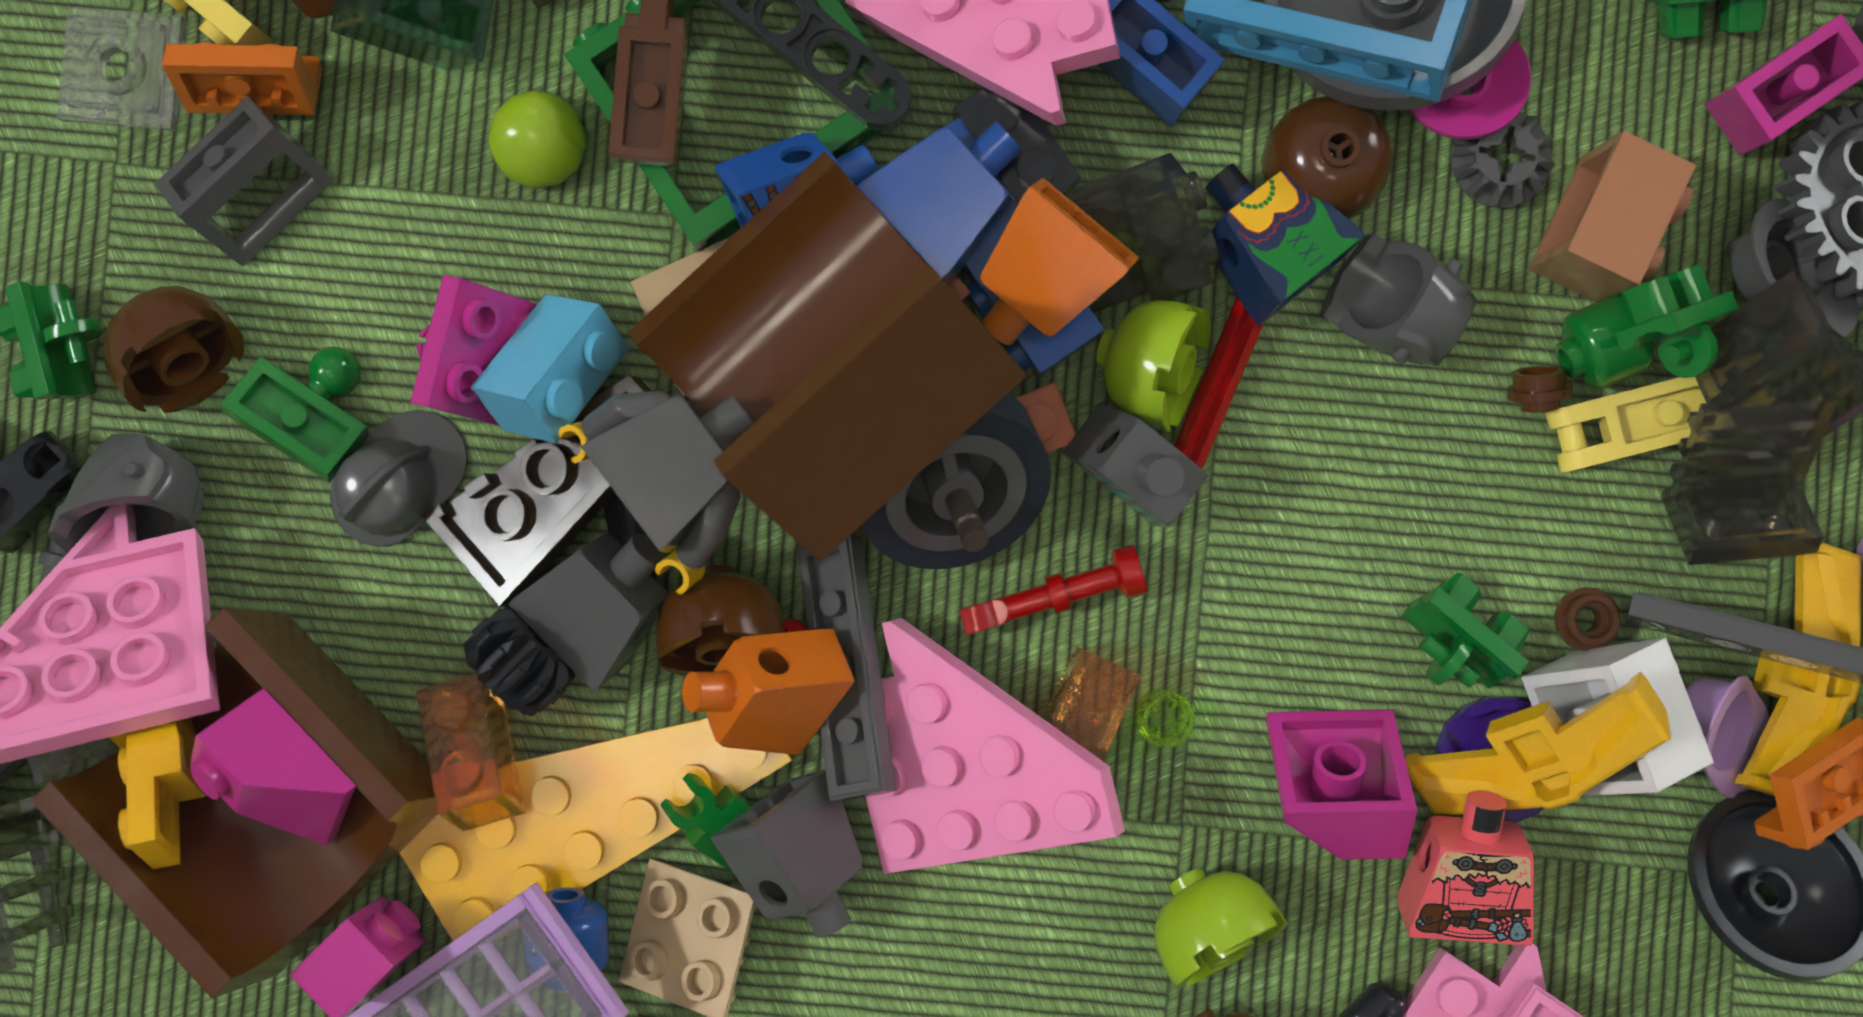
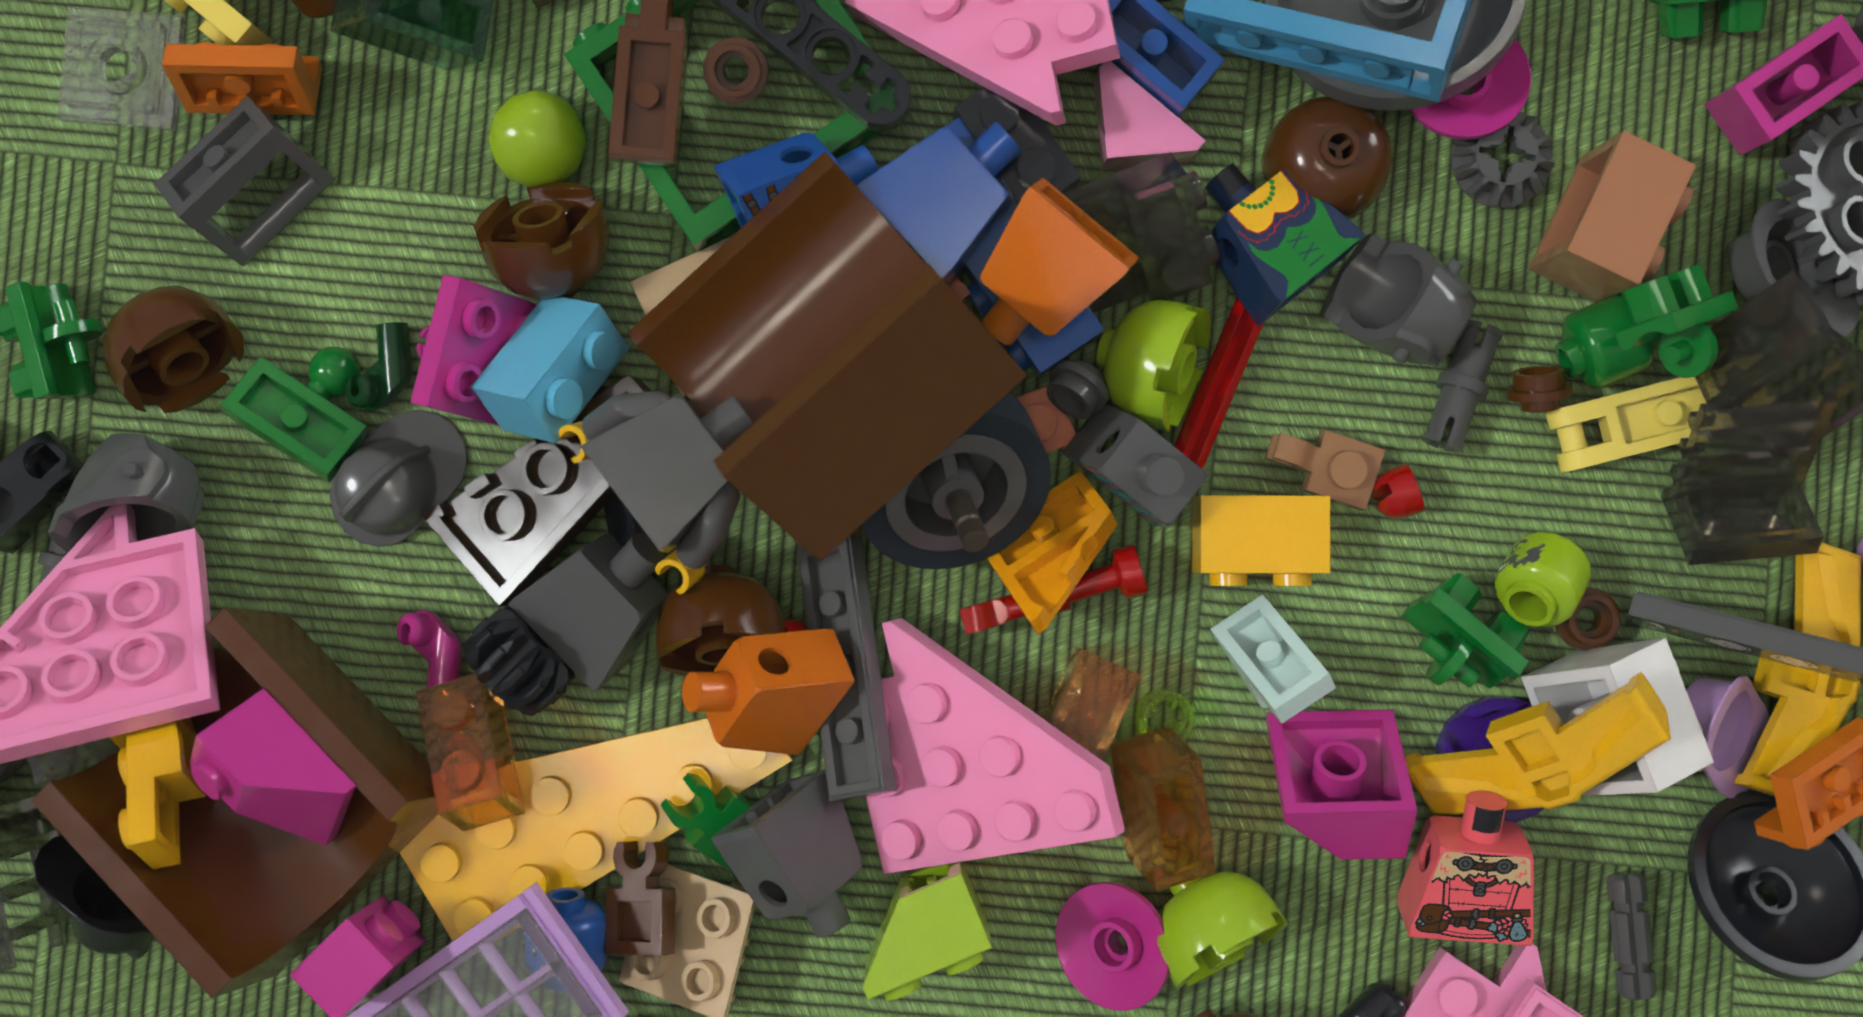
(95, 911): none -> black piece
(389, 374): none -> dark green arm
(434, 642): none -> dark pink arm
(546, 242): none -> reddish brown cylinder
(639, 911): none -> reddish brown plate
(715, 73): none -> reddish brown plate
(927, 928): none -> lime slope
(1055, 550): none -> light orange wing
(1077, 389): none -> dark grey plate
(1095, 957): none -> dark pink dish
(1136, 125): none -> bright pink slope
(1163, 808): none -> clear orange brick
(1260, 536): none -> yellow brick
(1272, 659): none -> light aqua slope
(1333, 467): none -> medium nougat plate
(1398, 493): none -> red hinge
(1462, 386): none -> dark grey pin
(1543, 579): none -> lime head
(1631, 935): none -> dark grey axle

